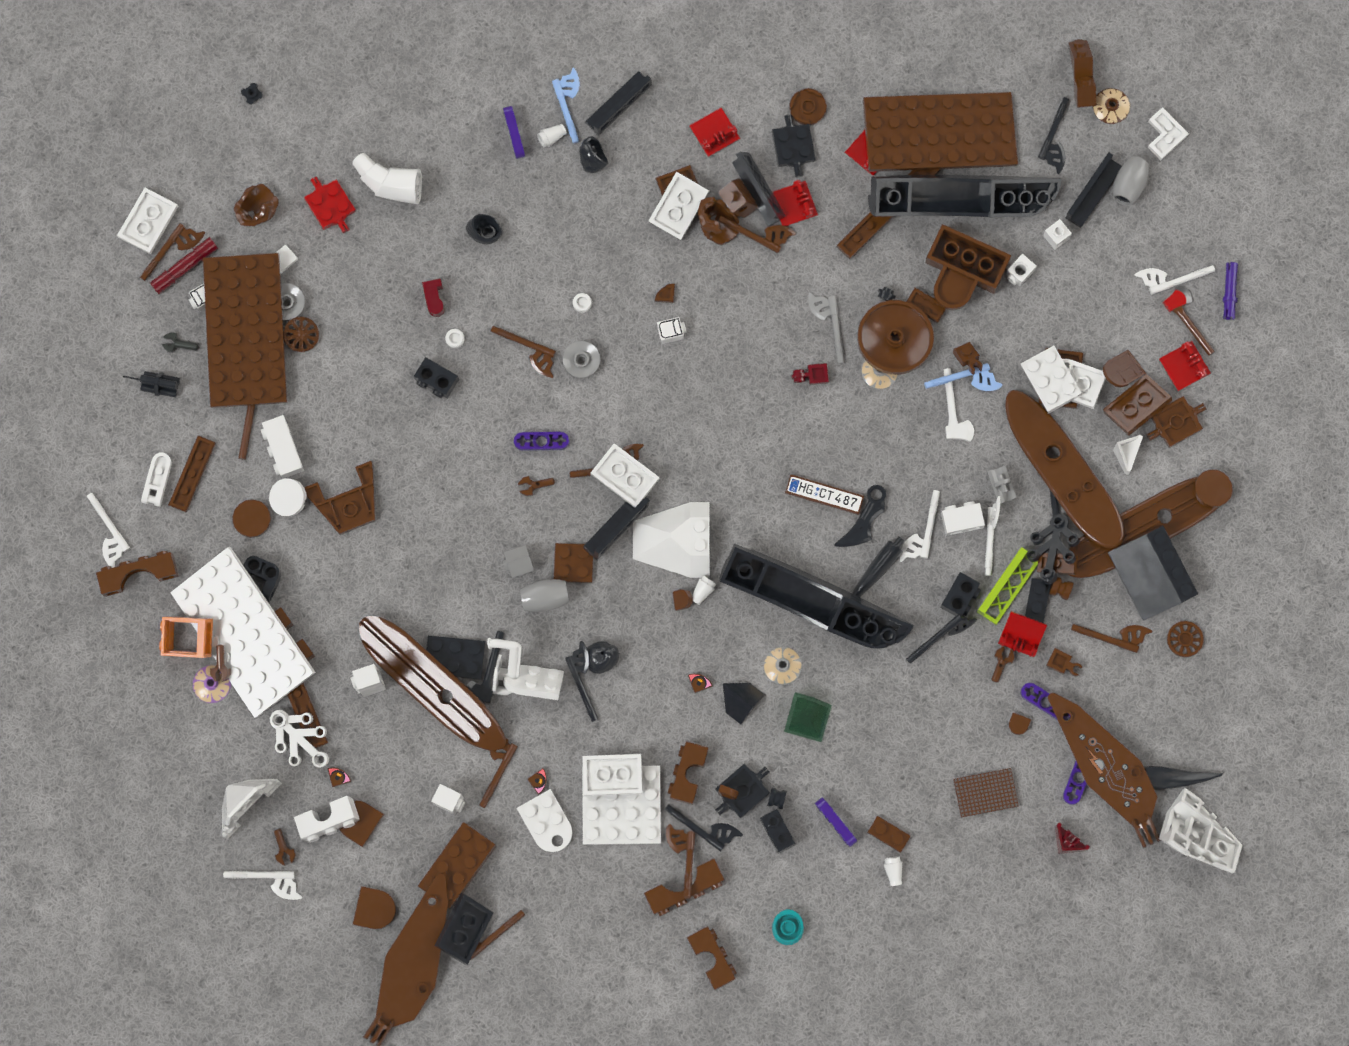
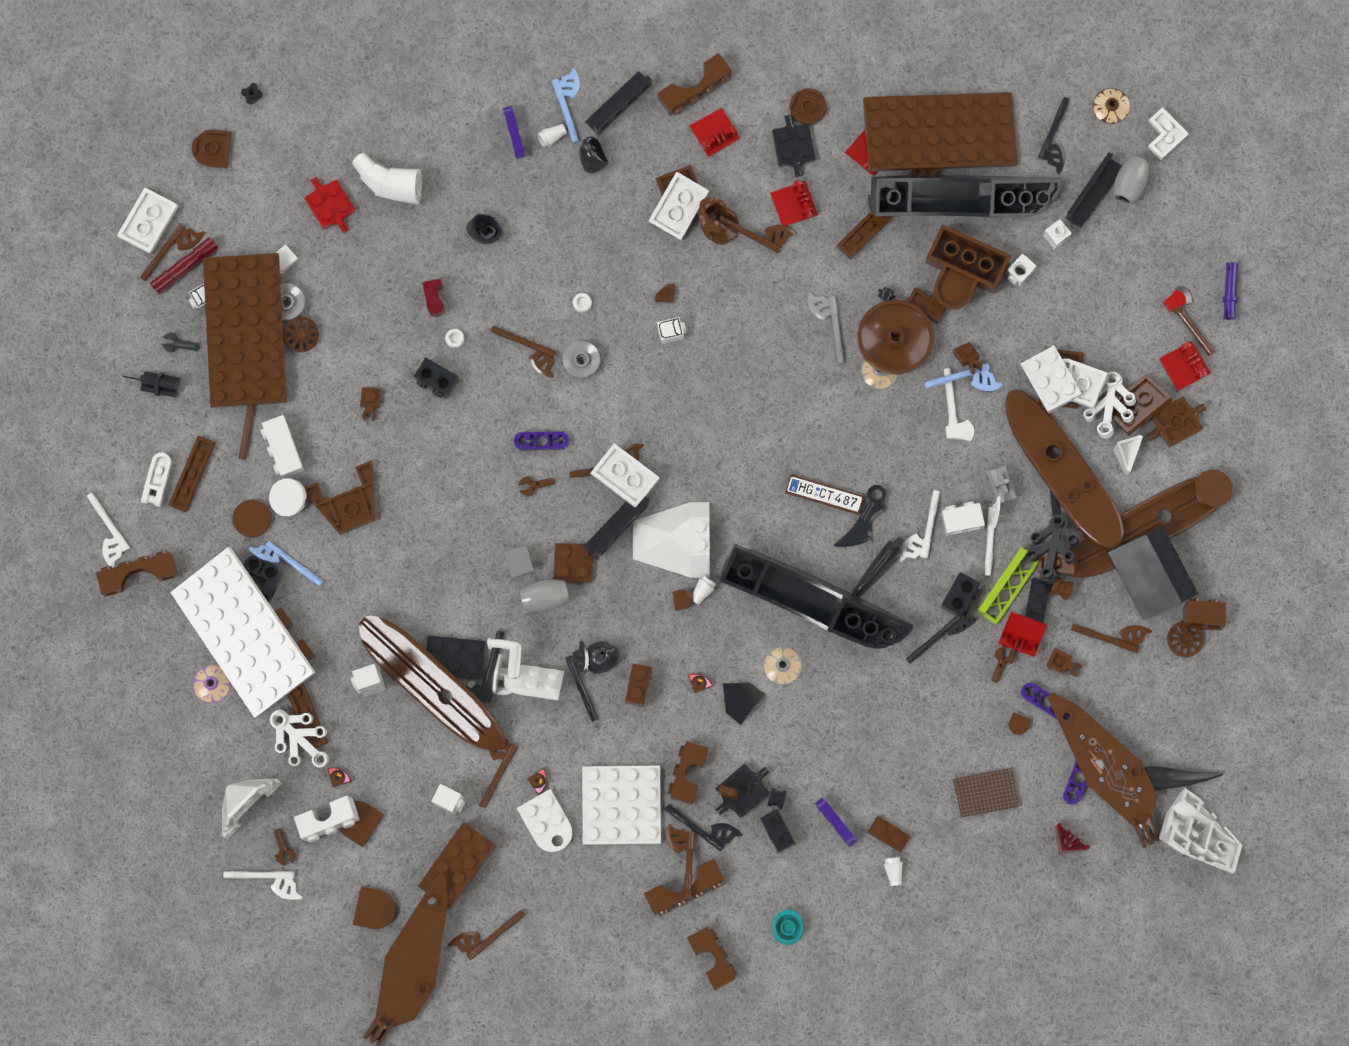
(204, 637): orange window -> none
(212, 148): none -> reddish brown tile
(220, 667): reddish brown bar -> none
(260, 201): reddish brown hair -> none
(278, 553): none -> light blue piece
(370, 399): none -> reddish brown plate
(464, 929): black plate -> none
(612, 774): white plate -> none
(638, 685): none -> reddish brown brick
(675, 98): none -> reddish brown arch
(737, 196): reddish brown torso -> none
(758, 188): black fence -> none
(807, 717): clear green slope -> none
(816, 373): dark red plate -> none
(1082, 73): reddish brown arch -> none
(1109, 402): none -> white plant
(1122, 369): reddish brown window -> none
(1164, 285): white piece -> none
(1204, 614): none -> reddish brown brick

